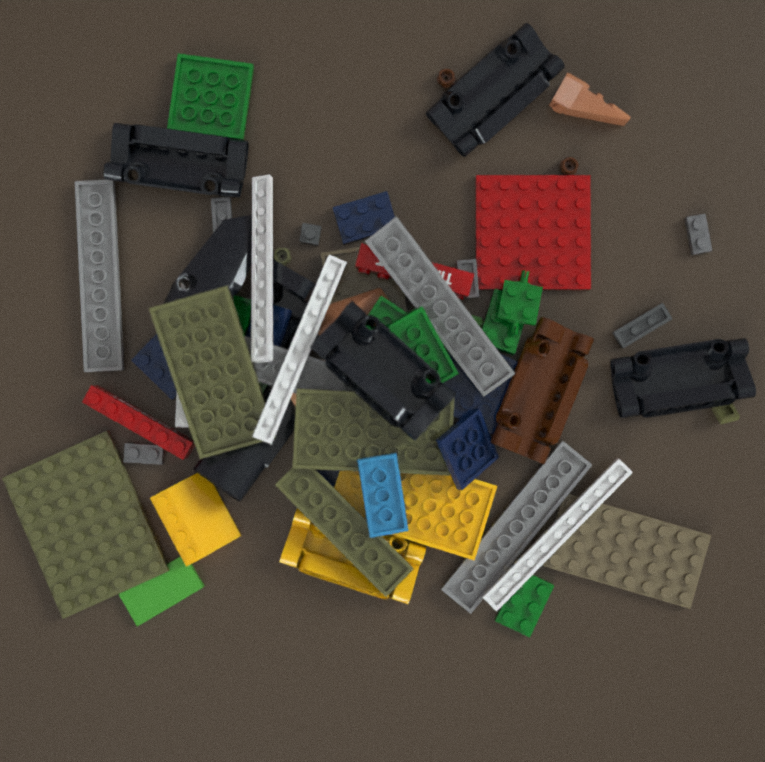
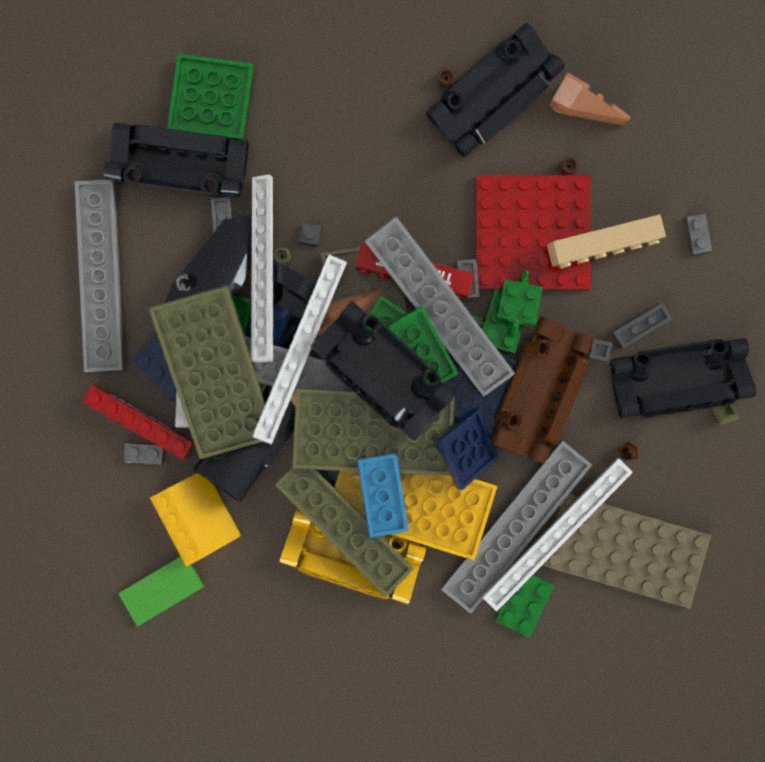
(85, 524): olive plate -> none
(363, 217): dark blue plate -> none
(600, 350): none -> dark grey plate
(606, 240): none -> tan brick
(625, 451): none -> reddish brown plate

